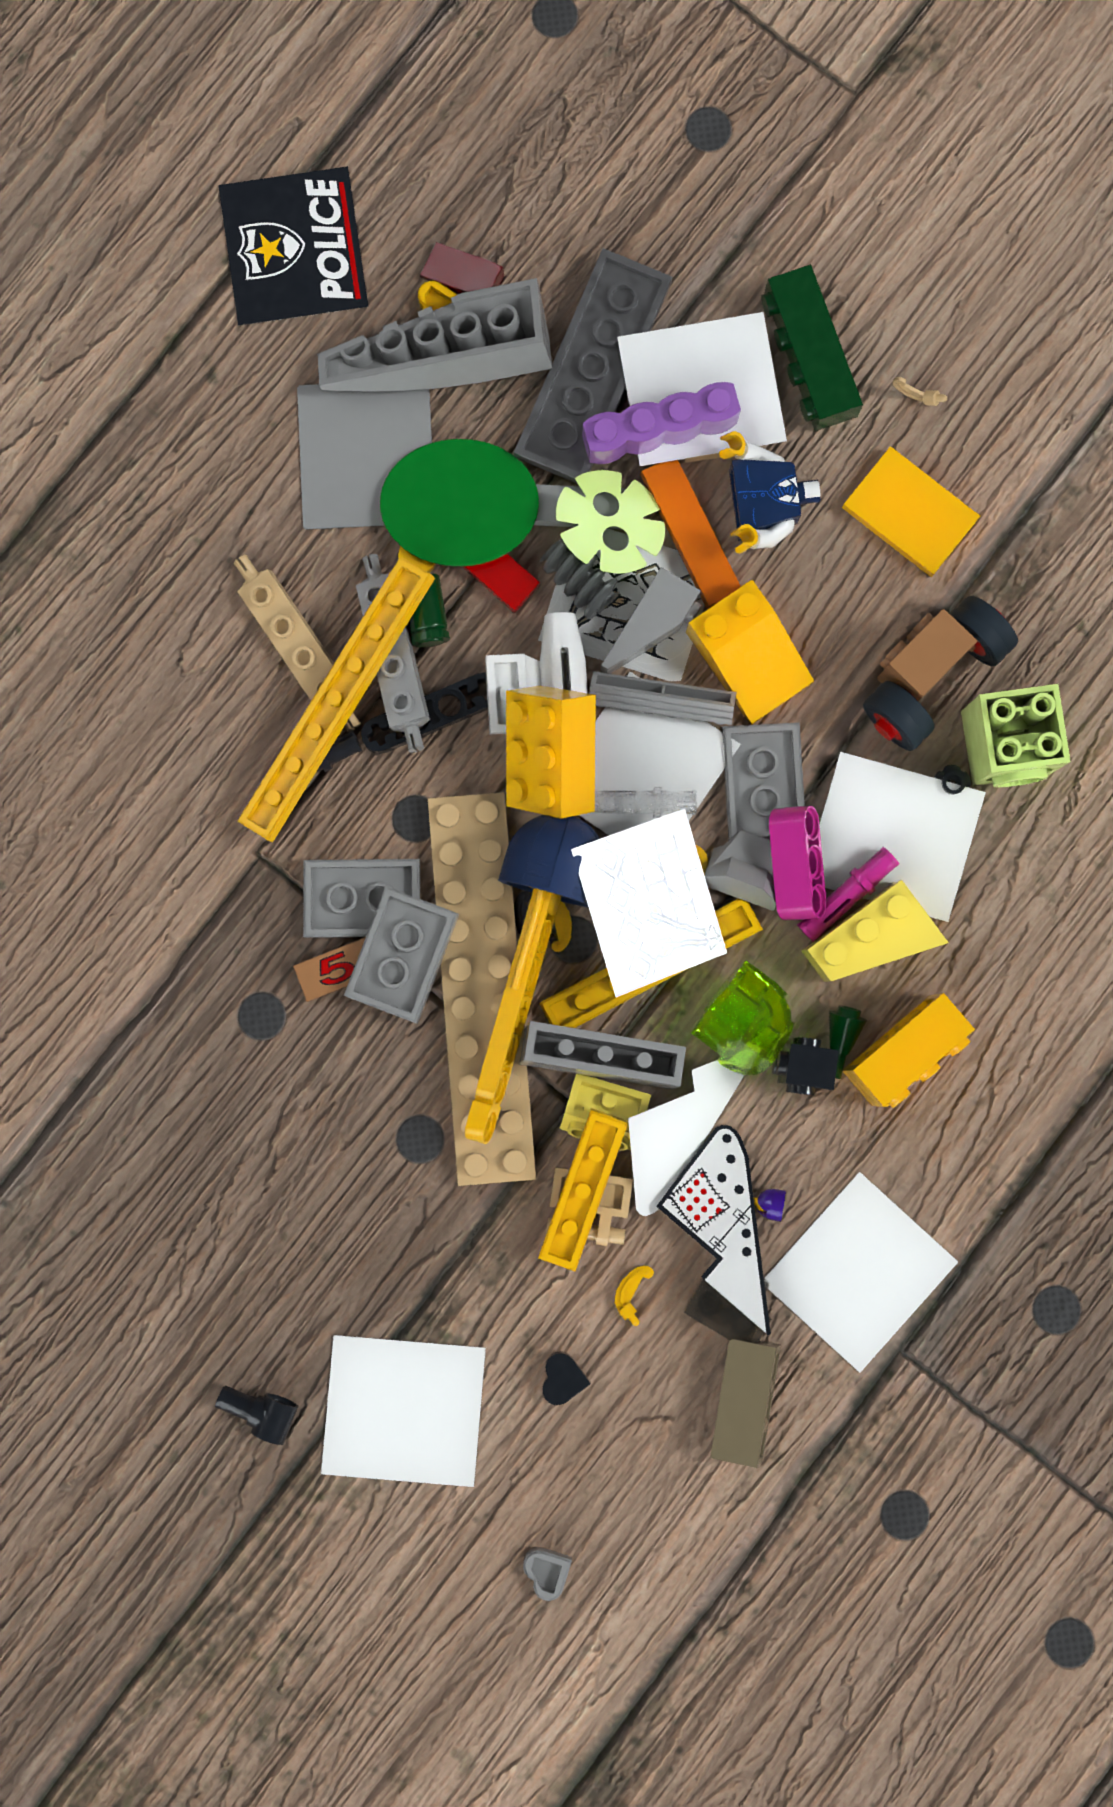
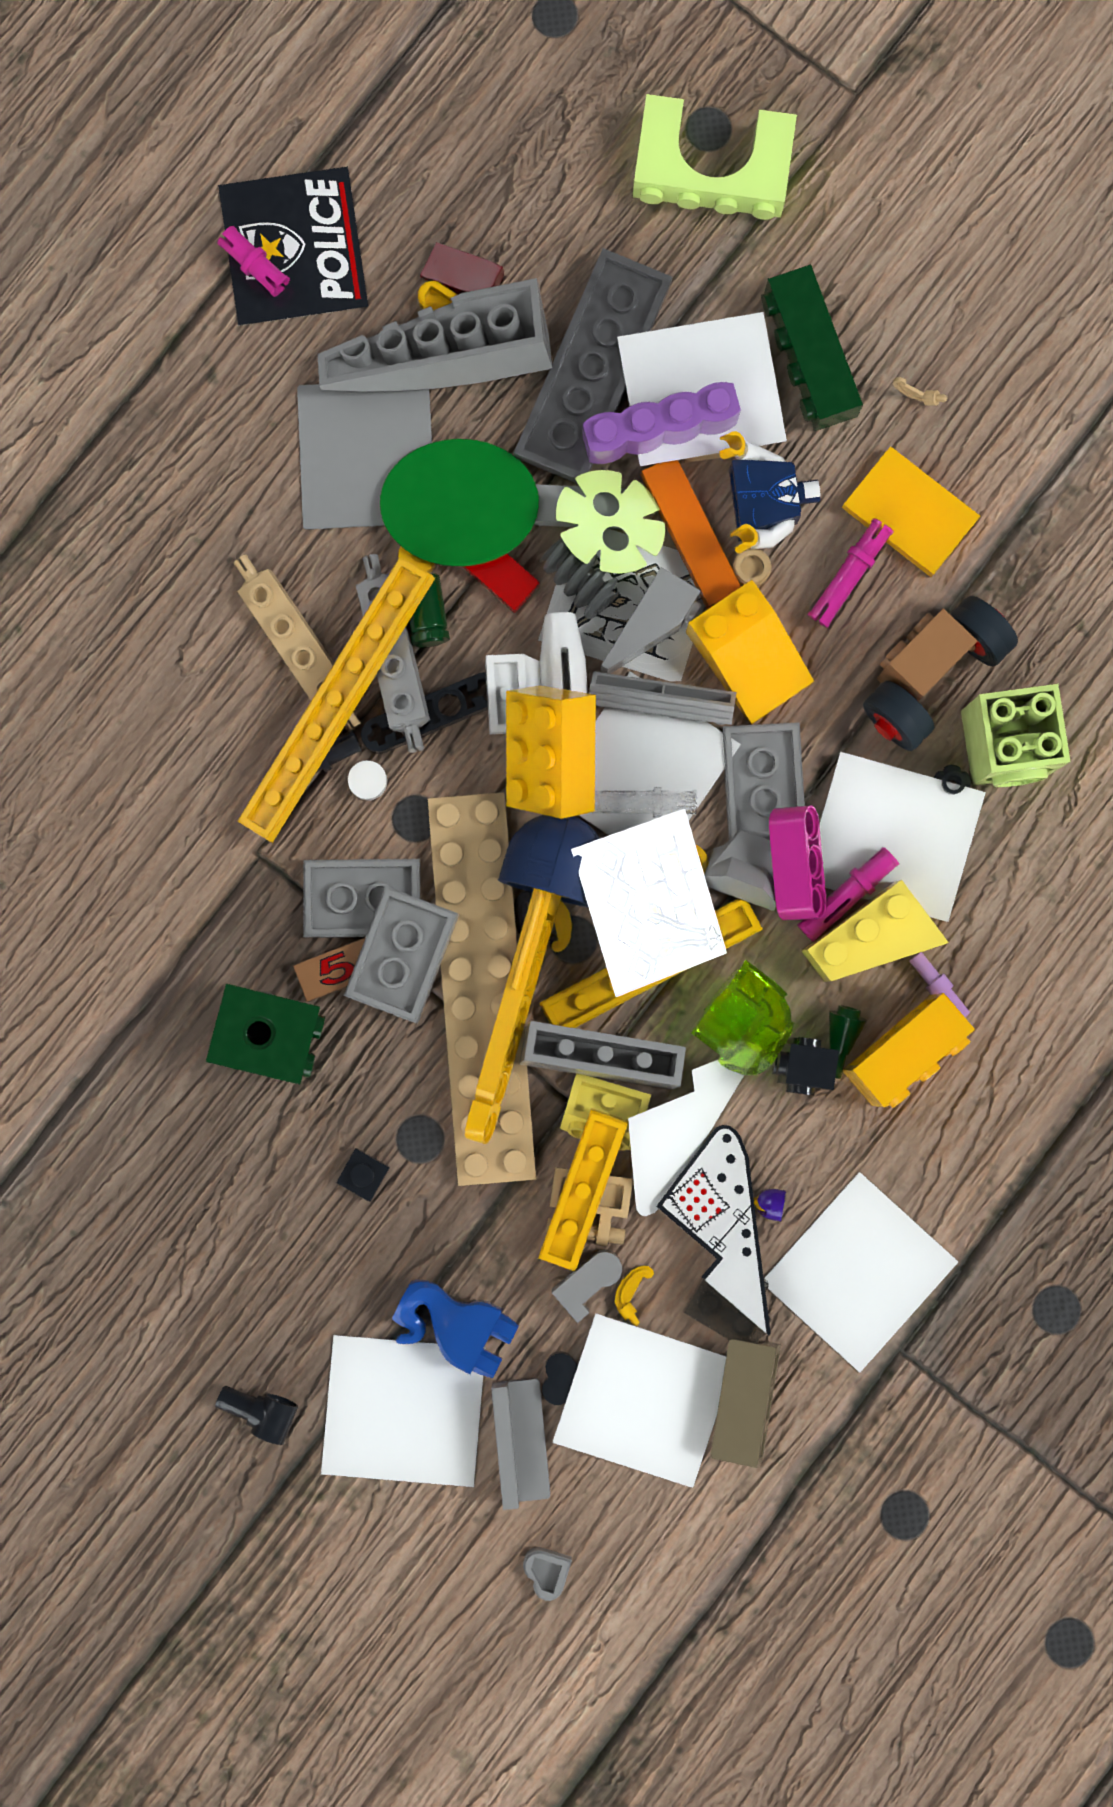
(253, 261): none -> dark pink pin
(286, 1051): none -> dark green brick
(363, 1174): none -> black plate
(367, 780): none -> white tile
(457, 1325): none -> blue hips
(520, 1441): none -> light grey panel
(597, 1271): none -> light grey leg
(642, 1401): none -> white sticker
(752, 565): none -> tan tile
(754, 189): none -> yellowish green arch
(857, 562): none -> dark pink pin
(936, 982): none -> lavender bar

